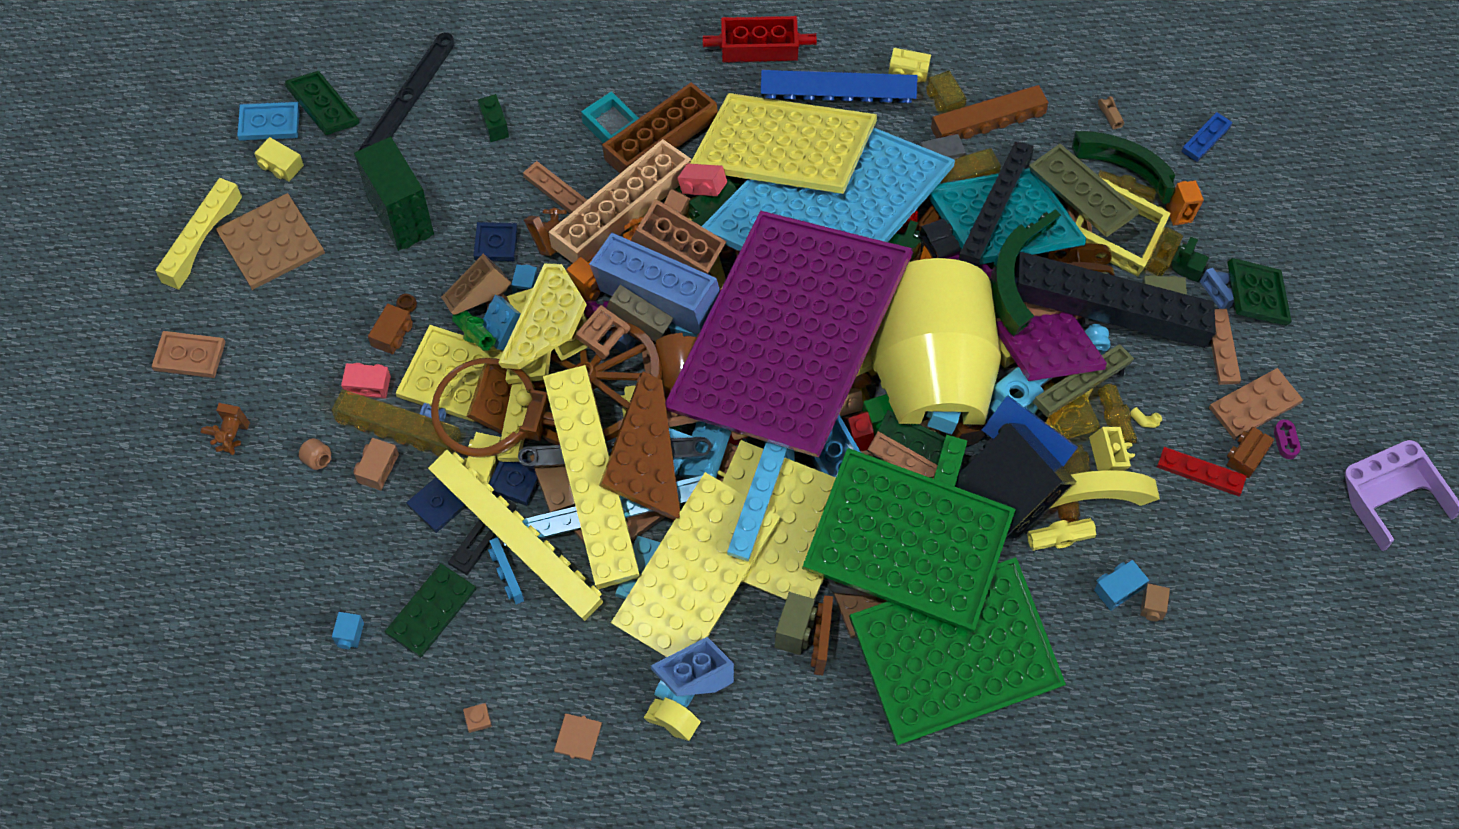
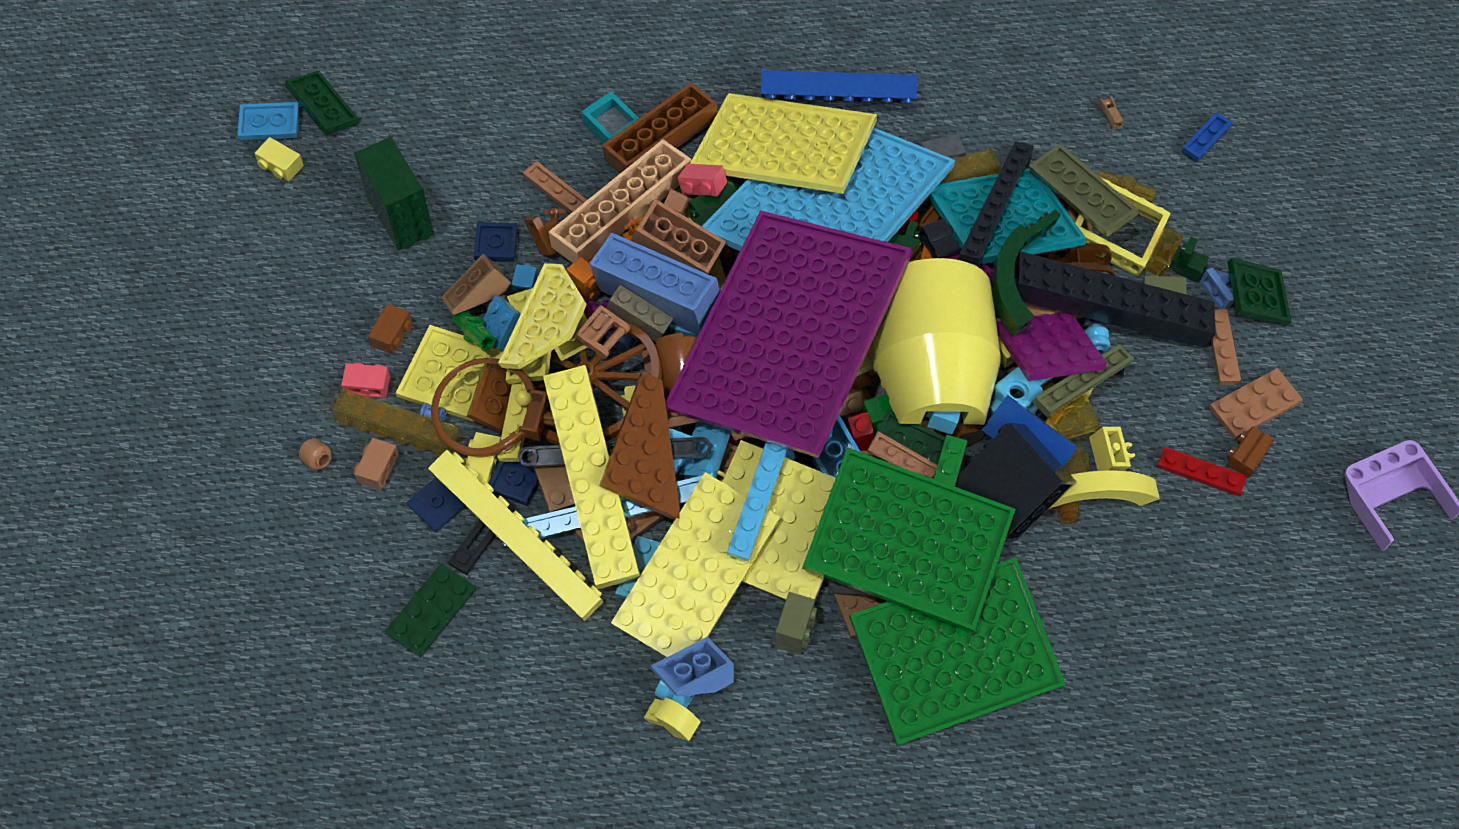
(181, 256): light yellow arch -> none
(188, 354): nougat plate -> none
(232, 420): dark orange piece -> none
(270, 241): medium nougat plate -> none
(347, 630): dark azure brick -> none
(406, 302): reddish brown plate -> none
(415, 86): black beam -> none
(477, 717): nougat plate -> none
(493, 118): dark green brick -> none
(504, 571): dark azure plate -> none
(578, 737): nougat piece -> none
(759, 39): red brick -> none
(821, 635): dark orange plate -> none
(910, 63): light yellow brick -> none
(945, 92): clear yellow brick -> none
(991, 114): dark orange brick -> none
(1061, 534): light yellow piece -> none
(1117, 413): clear yellow piece -> none
(1121, 584): dark azure brick -> none
(1127, 154): dark green arch -> none
(1146, 421): light yellow arm -> none
(1154, 602): medium nougat brick -> none
(1185, 203): orange brick -> none
(1284, 439): magenta beam -> none

